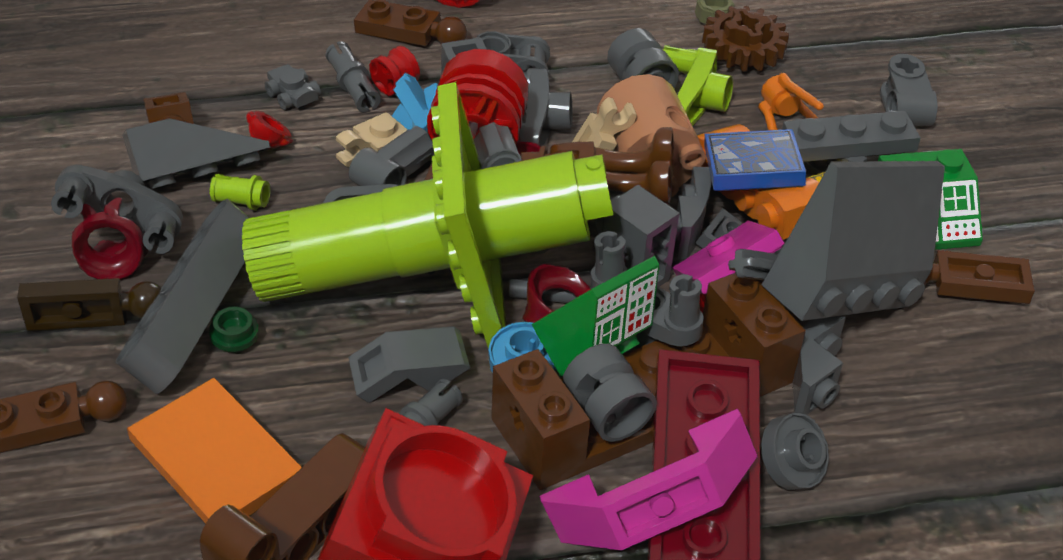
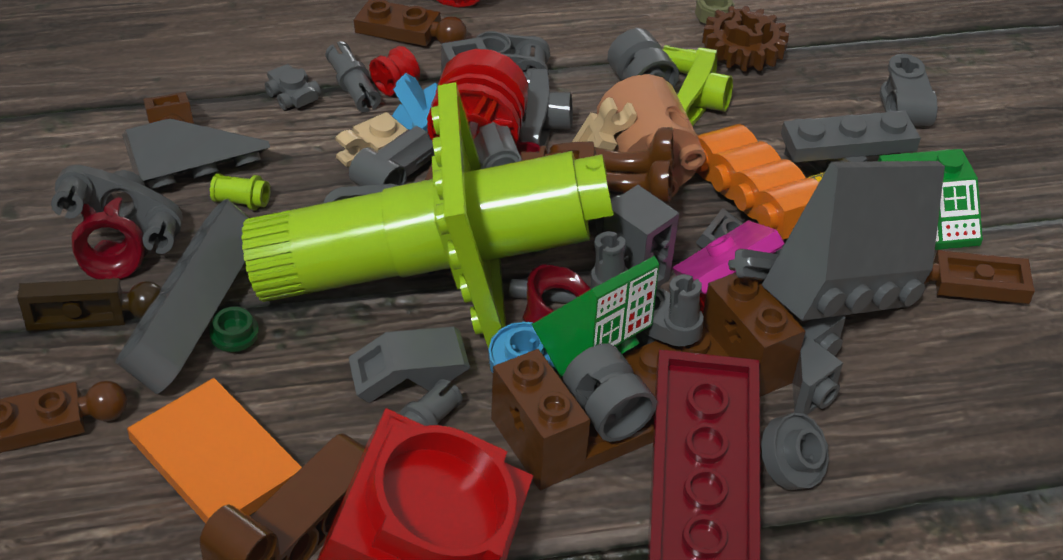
(267, 128): red animal -> none
(659, 498): dark pink slope -> none
(692, 211): dark grey slope -> none
(754, 160): tile -> none
(784, 99): orange plant -> none

